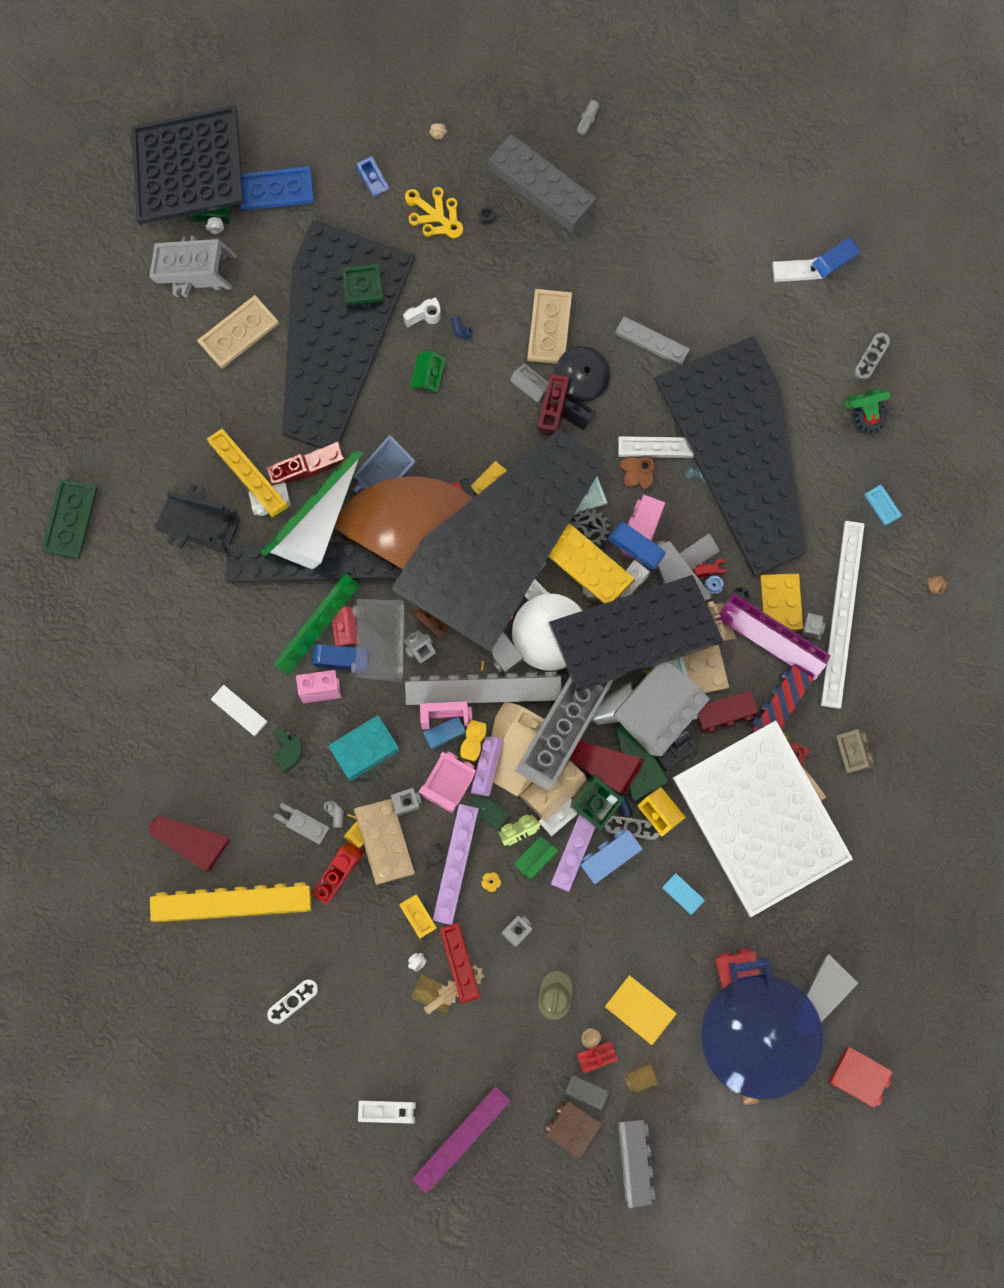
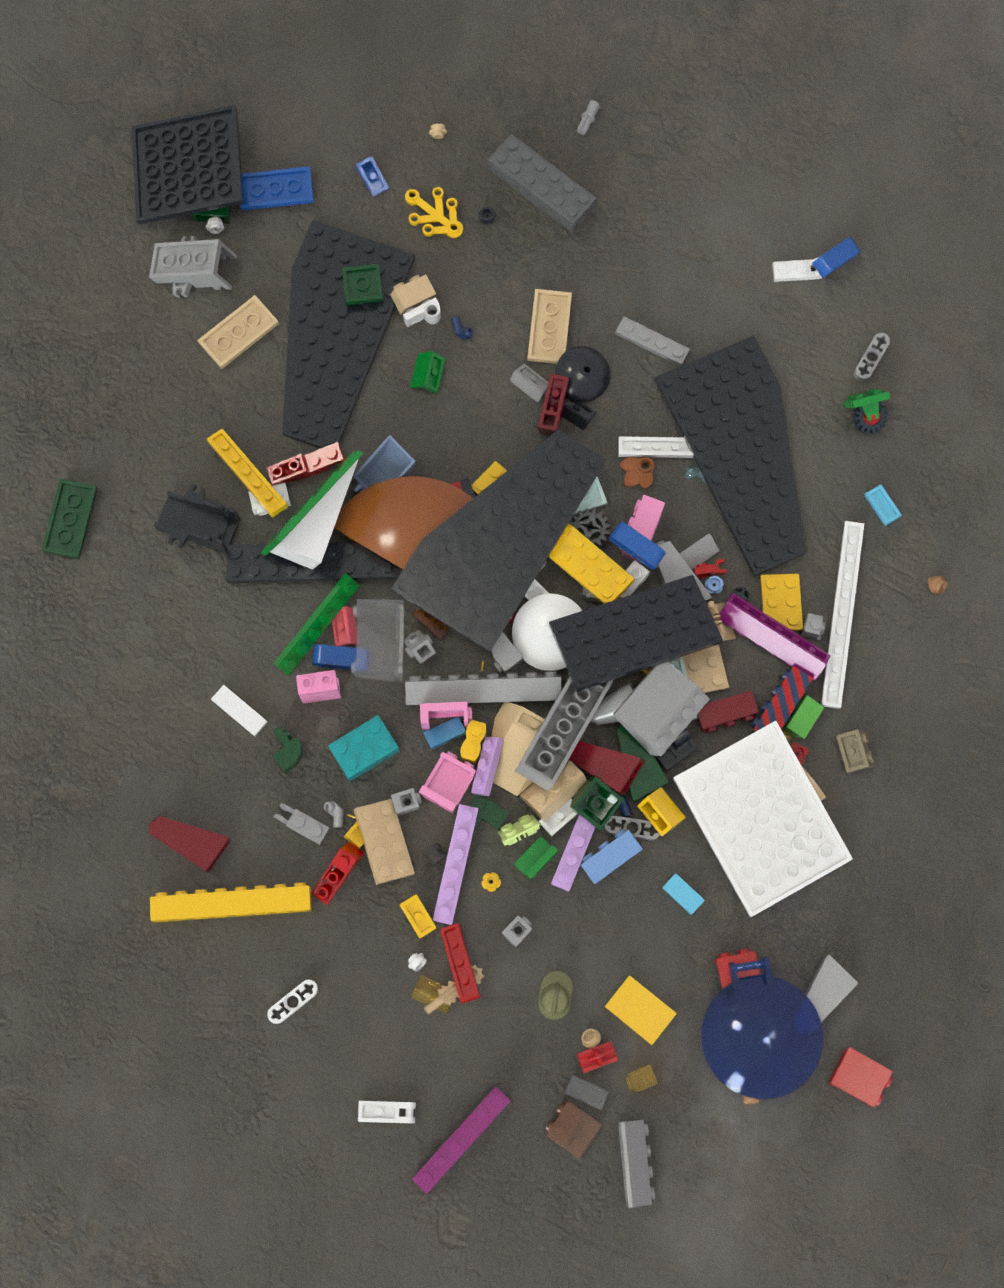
(412, 293): none -> tan brick
(803, 717): none -> bright green hinge

